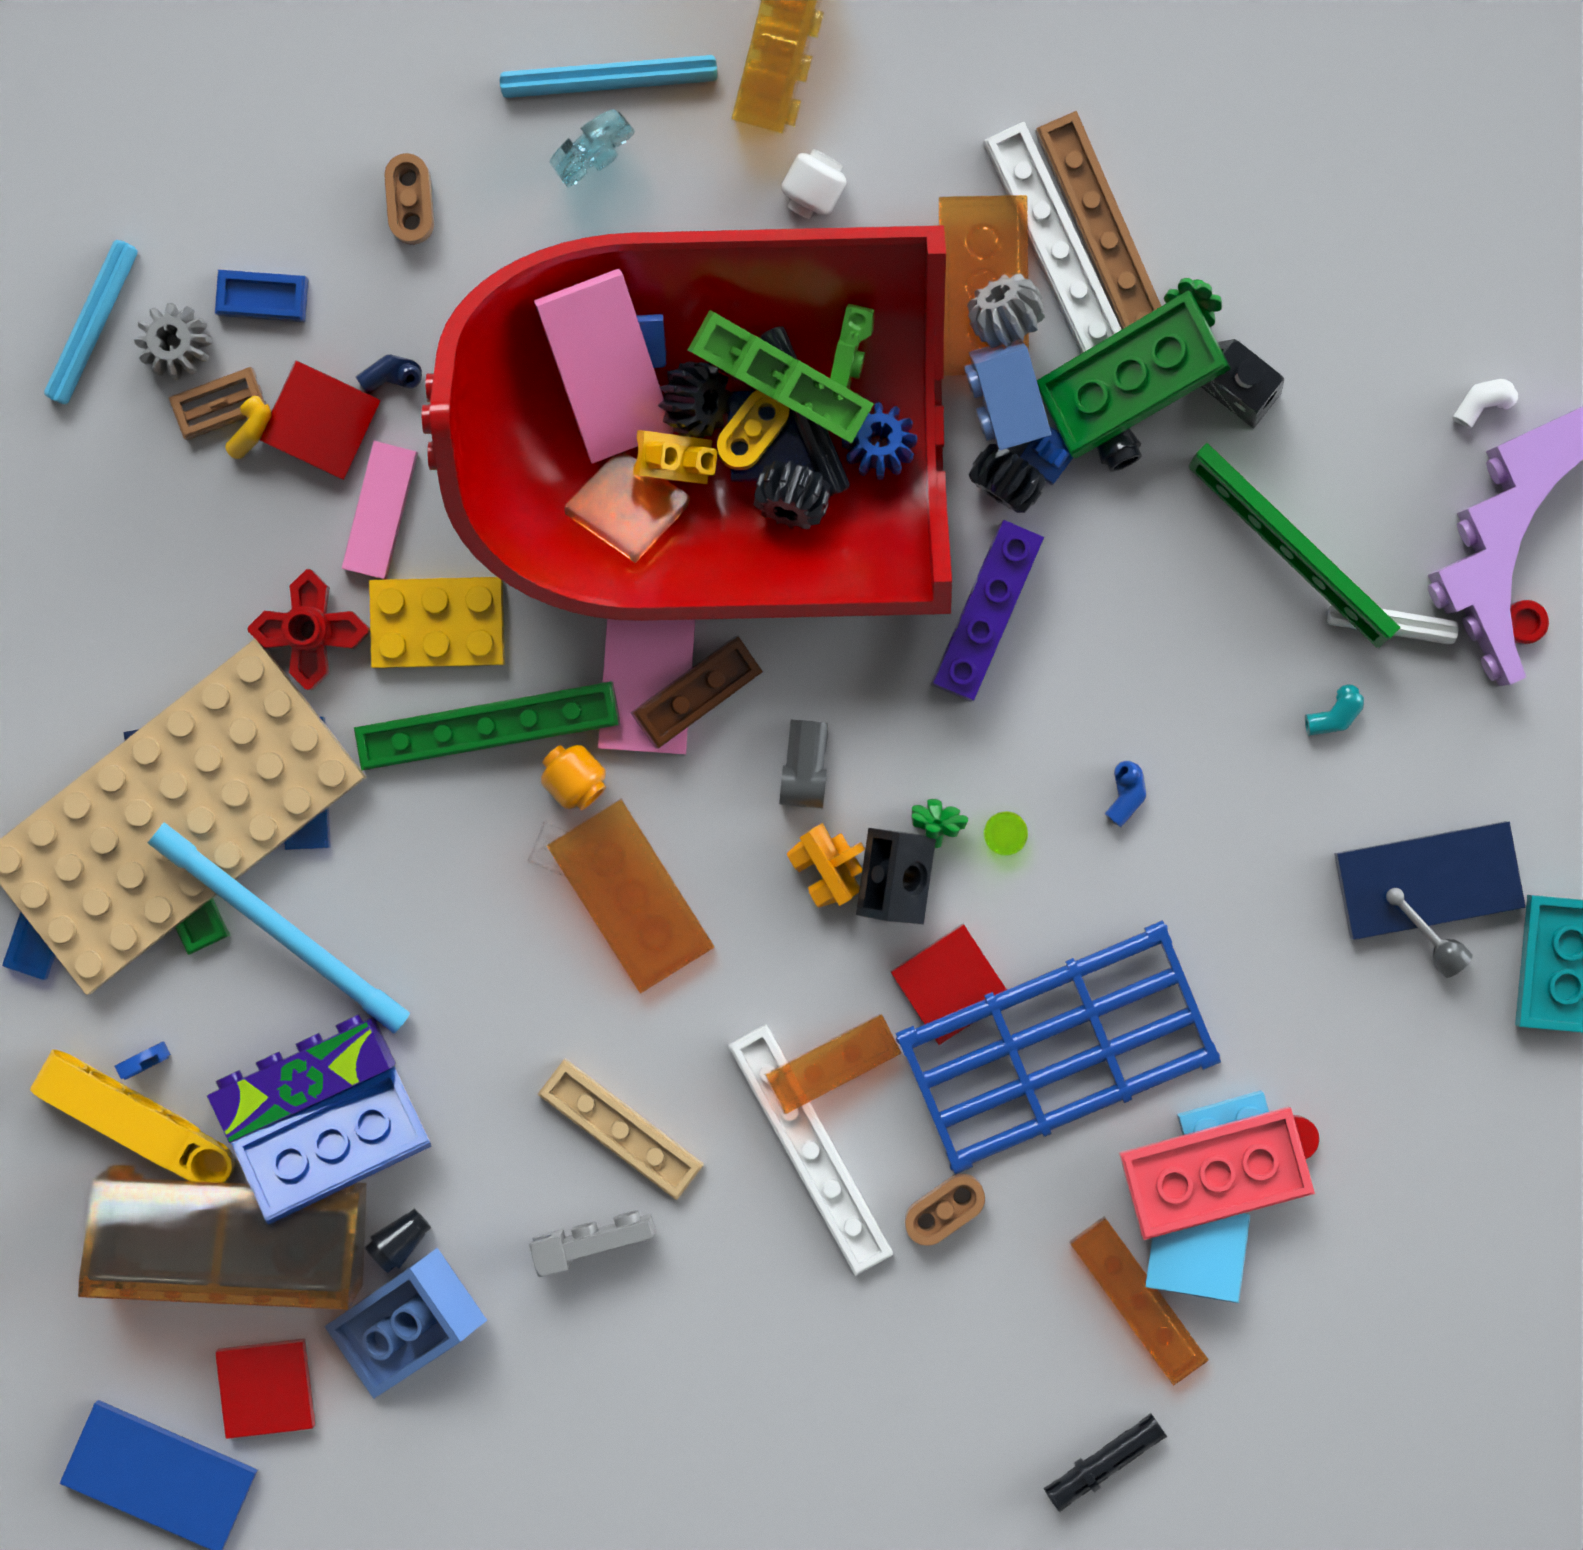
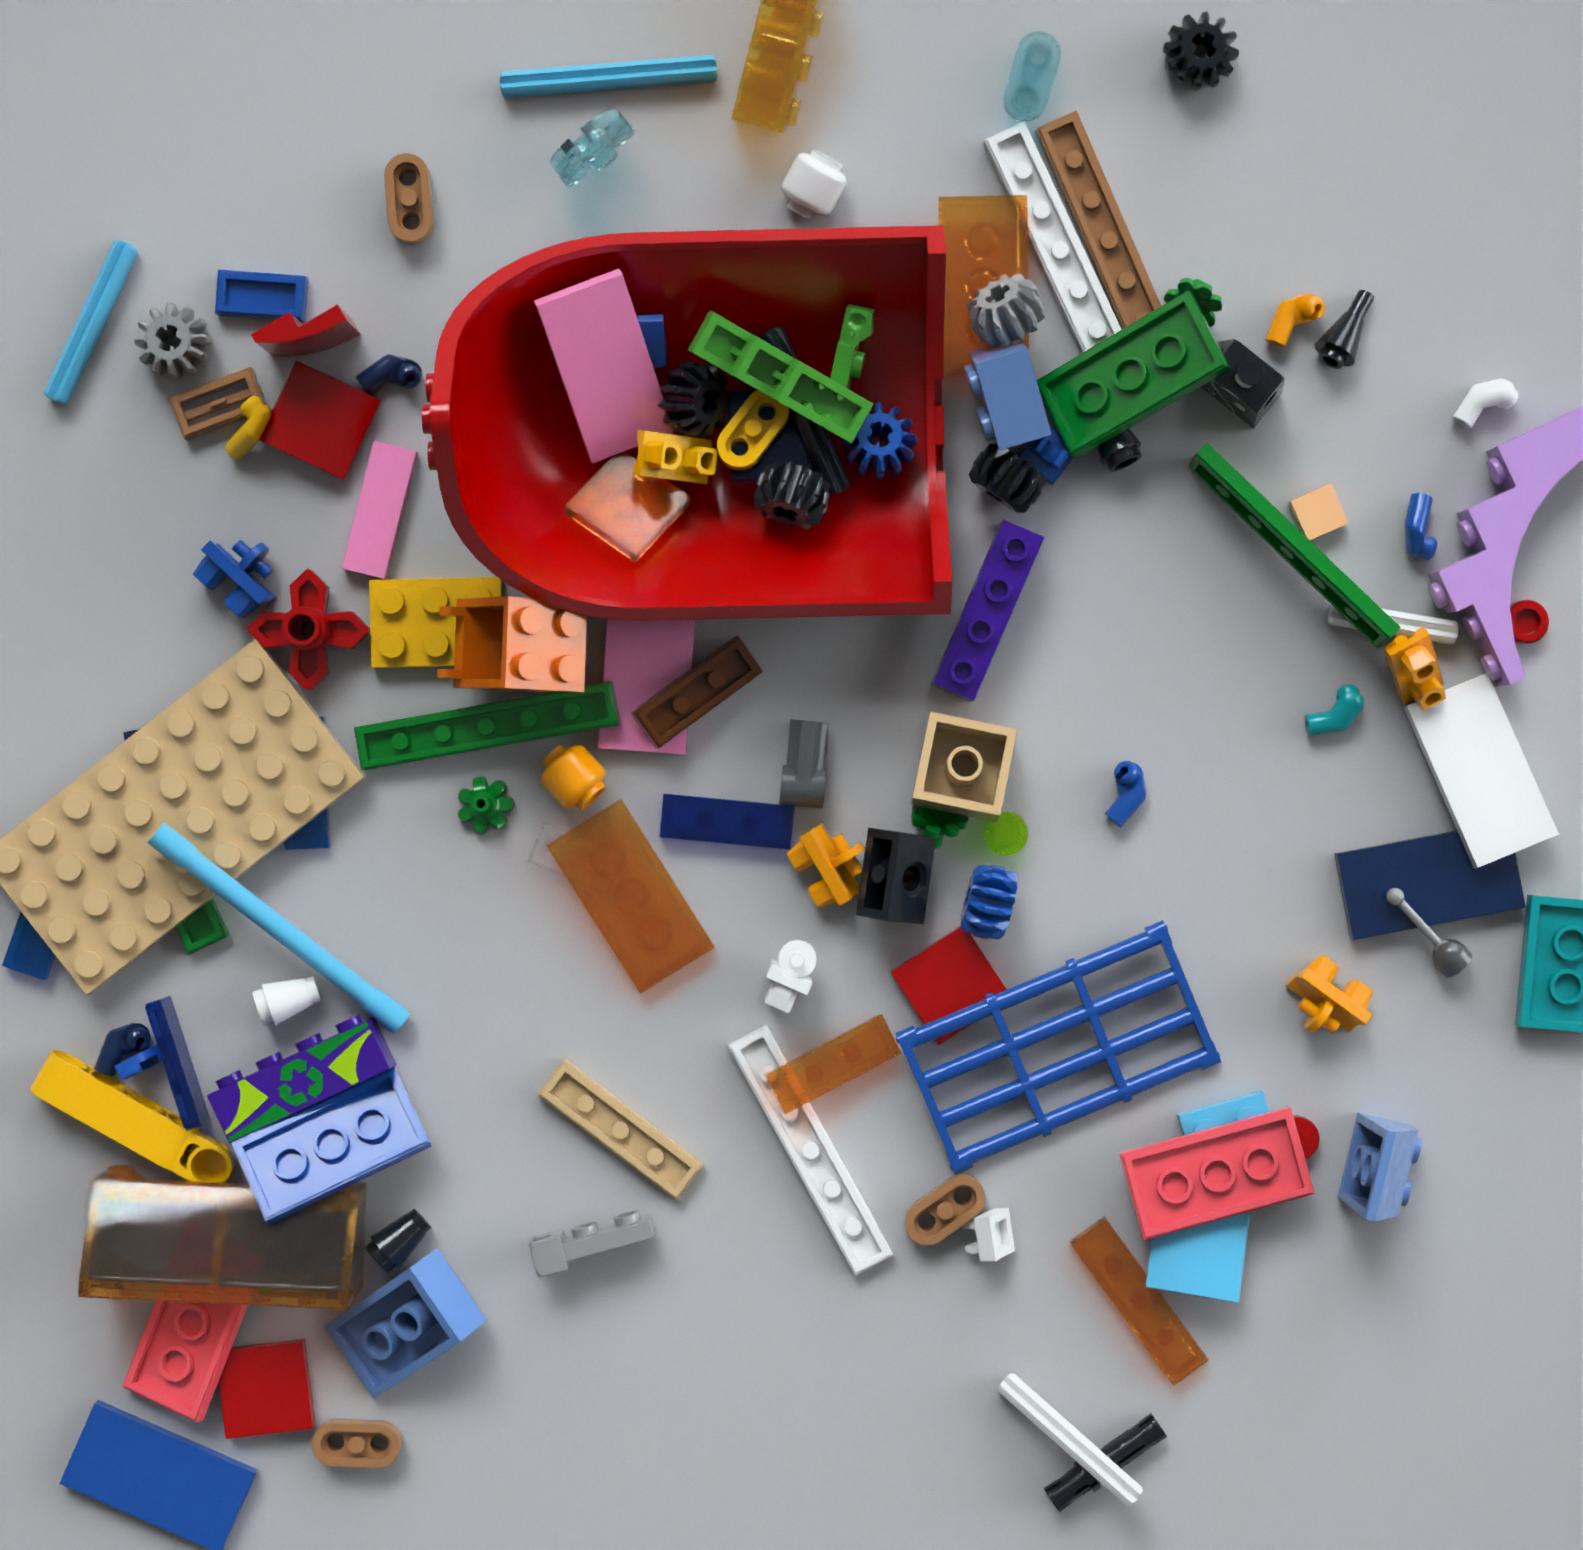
(121, 1042): none -> dark blue arm
(177, 1063): none -> clear blue tile
(184, 1354): none -> coral tile
(220, 564): none -> blue hips
(285, 999): none -> white cone
(292, 338): none -> red slope
(358, 1445): none -> medium nougat plate
(493, 808): none -> green plant
(516, 646): none -> orange container
(726, 821): none -> clear blue tile
(790, 974): none -> white hips
(963, 767): none -> tan brick
(989, 902): none -> blue gear
(992, 1234): none -> white tile
(1030, 77): none -> clear light blue plate
(1070, 1439): none -> white axle
(1214, 61): none -> black gear
(1293, 313): none -> light orange arm
(1318, 512): none -> light nougat tile
(1325, 1002): none -> light orange hips
(1341, 341): none -> black cone
(1379, 1167): none -> medium blue slope
(1415, 527): none -> blue arm
(1415, 669): none -> light orange hips
(1481, 772): none -> white tile

